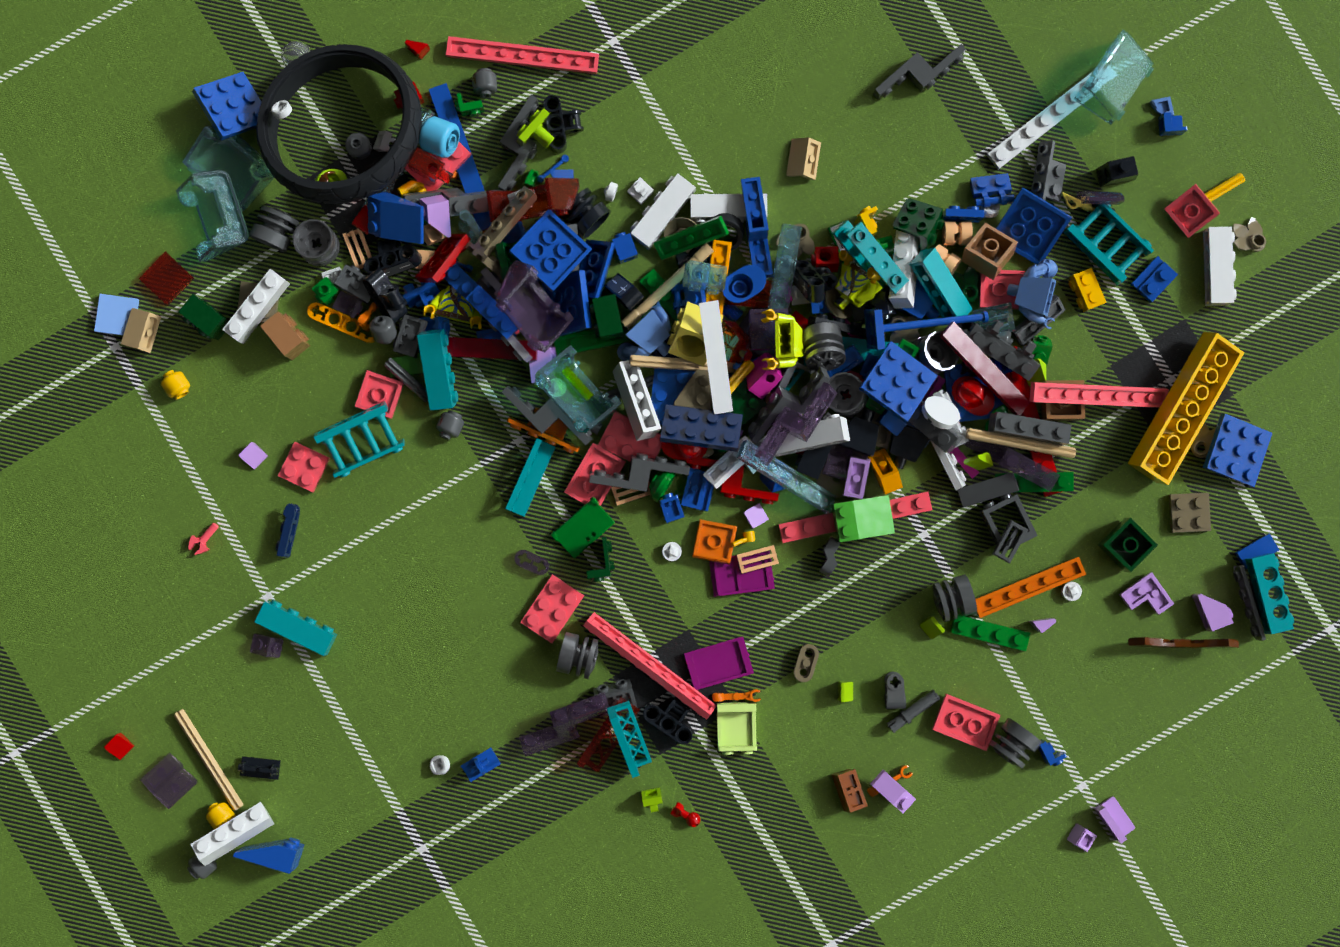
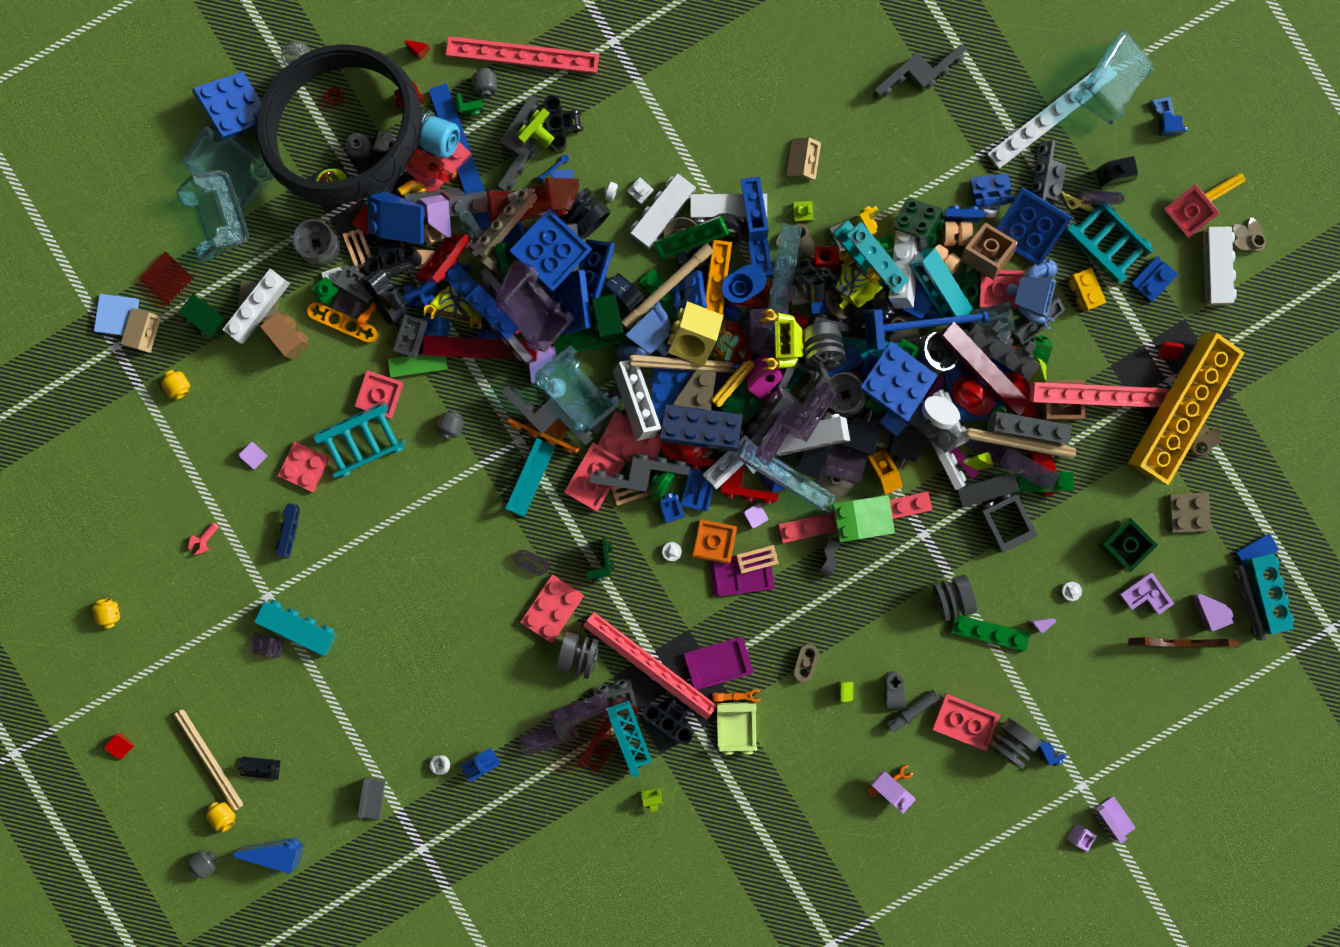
(106, 613): none -> yellow head
(168, 780): clear purple slope -> none
(232, 834): white brick -> none
(274, 228): dark grey wheel -> none
(281, 109): white tile -> none
(329, 94): none -> clear red bush
(371, 798): none -> dark grey panel
(383, 329): dark grey head -> none
(407, 379): dark grey axle -> none
(437, 369): teal brick -> none
(531, 178): green tile -> none
(577, 383): clear neon green piece -> none
(587, 522): green door -> none
(625, 247): blue brick -> none
(692, 818): red arm -> none
(704, 277): clear light blue brick -> none
(716, 357): white sticker -> none
(748, 537): yellow hand -> none
(803, 211): none -> lime tile
(849, 790): dark orange hinge -> none
(857, 477): lavender panel -> none
(932, 627): lime slope -> none
(1002, 556): dark grey tile -> none
(1029, 587): orange plate -> none
(1170, 350): none -> red slope
(1237, 450): blue plate -> none

